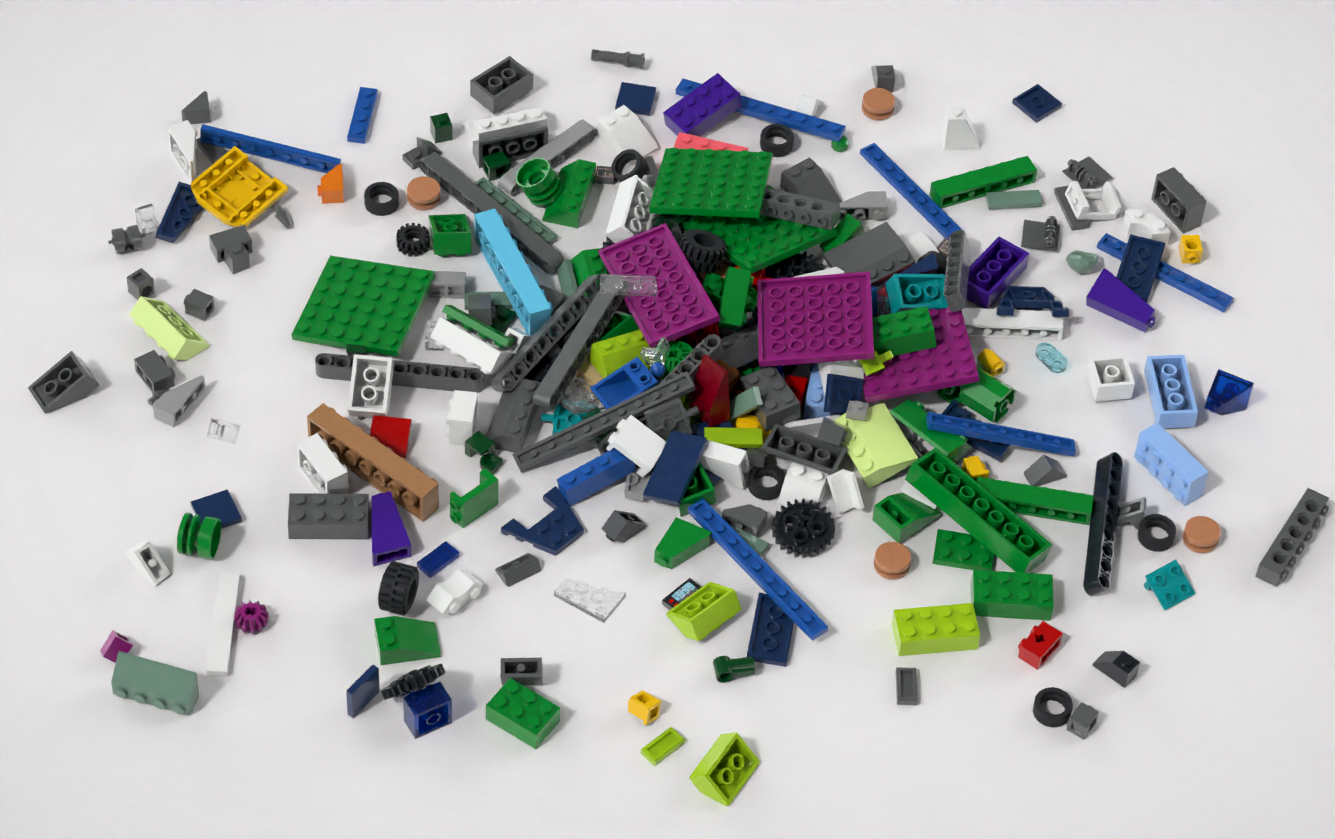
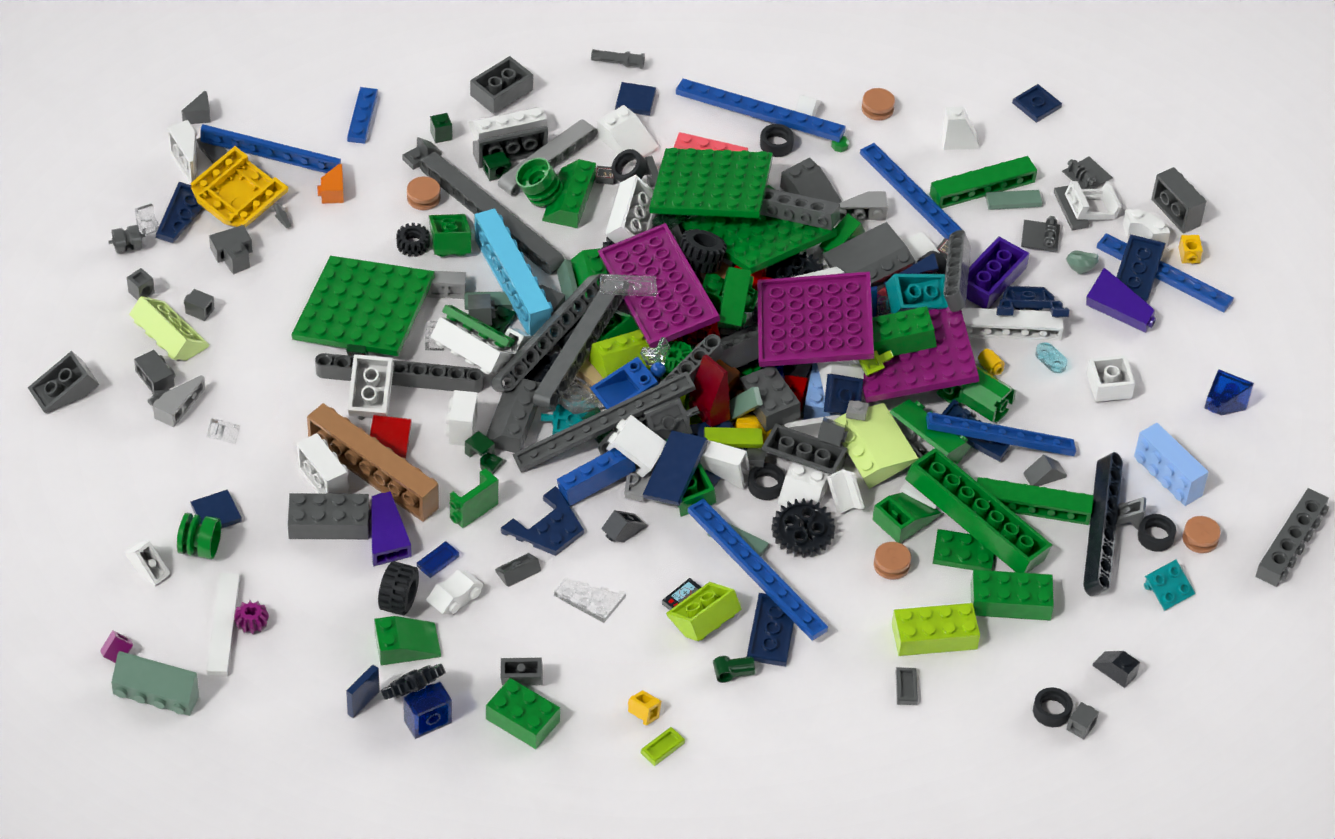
(381, 188): black tyre -> none
(515, 209): sand green tile -> none
(681, 543): green slope -> none
(703, 107): dark purple brick -> none
(725, 768): lime slope -> none
(747, 518): dark grey slope -> none
(884, 77): dark grey slope -> none
(974, 467): yellow brick -> none
(1039, 644): red brick -> none
(1170, 391): light blue brick -> none

